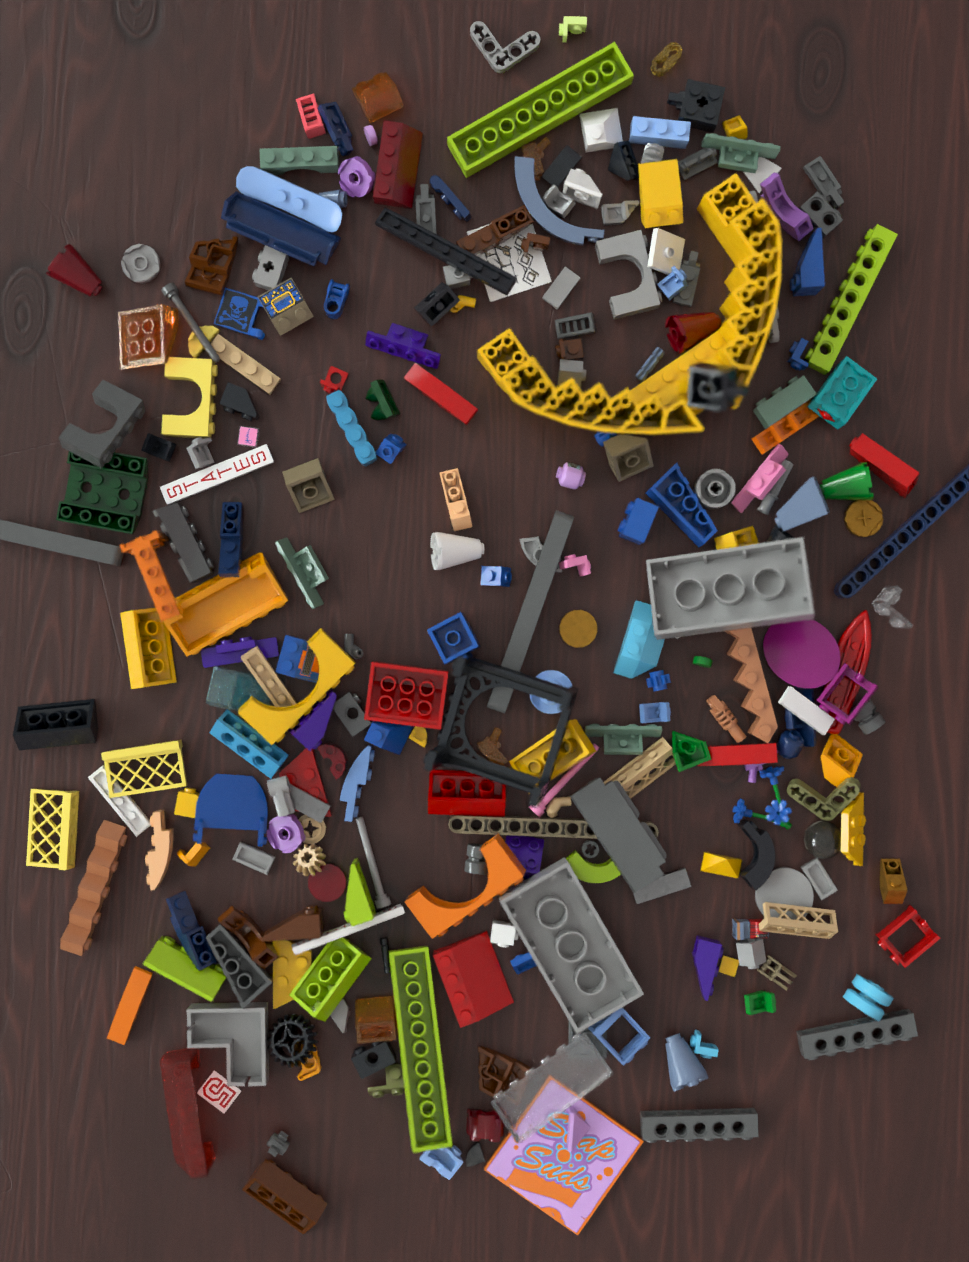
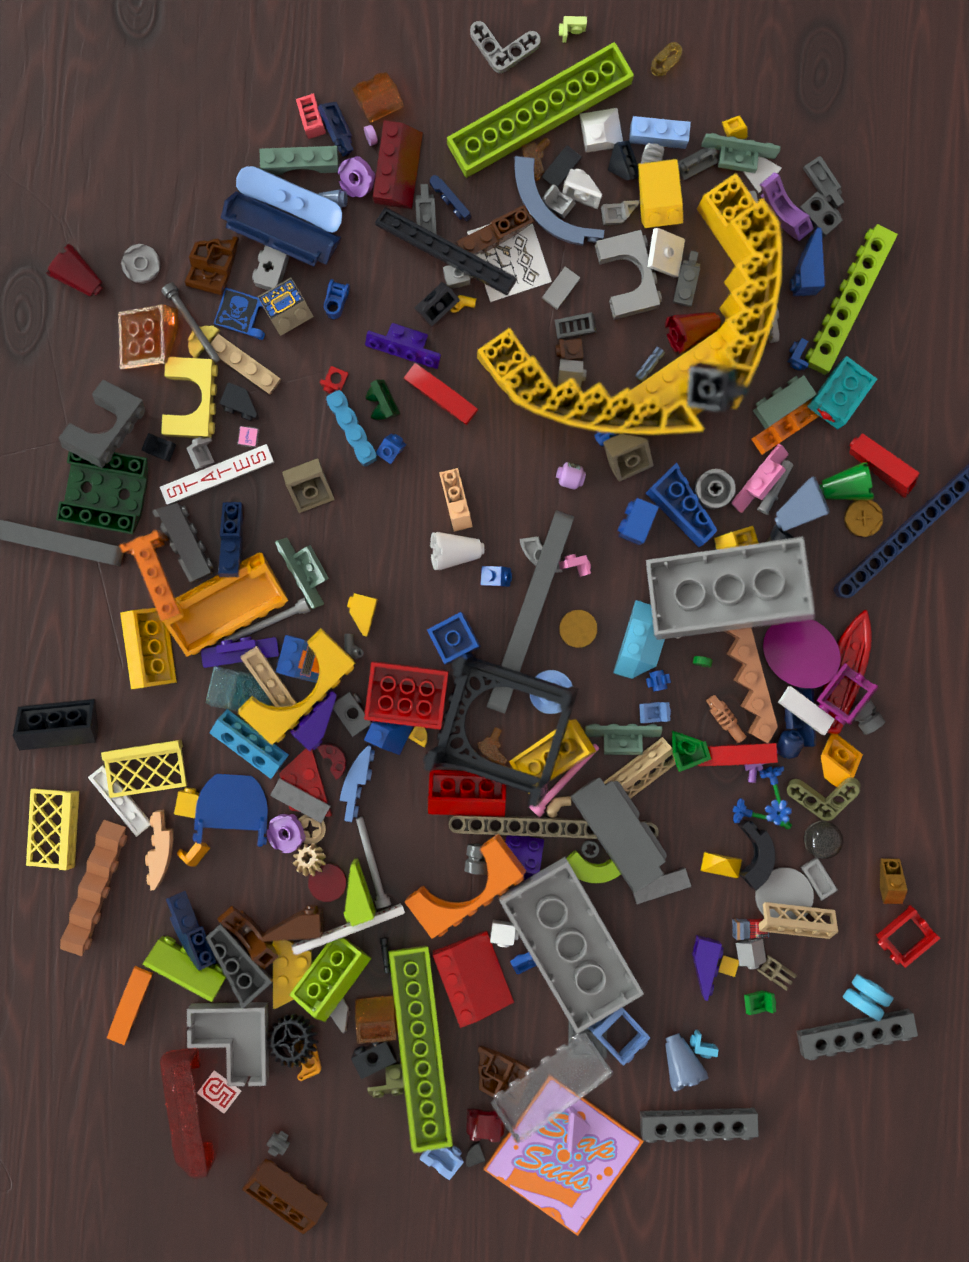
(254, 858): light grey tile -> none
(280, 791): light grey piece -> none
(300, 607): none -> light grey piece
(362, 611): none -> yellow slope
(537, 241): reddish brown bracket -> none
(673, 283): medium blue bracket -> none
(697, 94): black hinge -> none
(852, 830): yellow wing -> none
(882, 603): clear bracket -> none

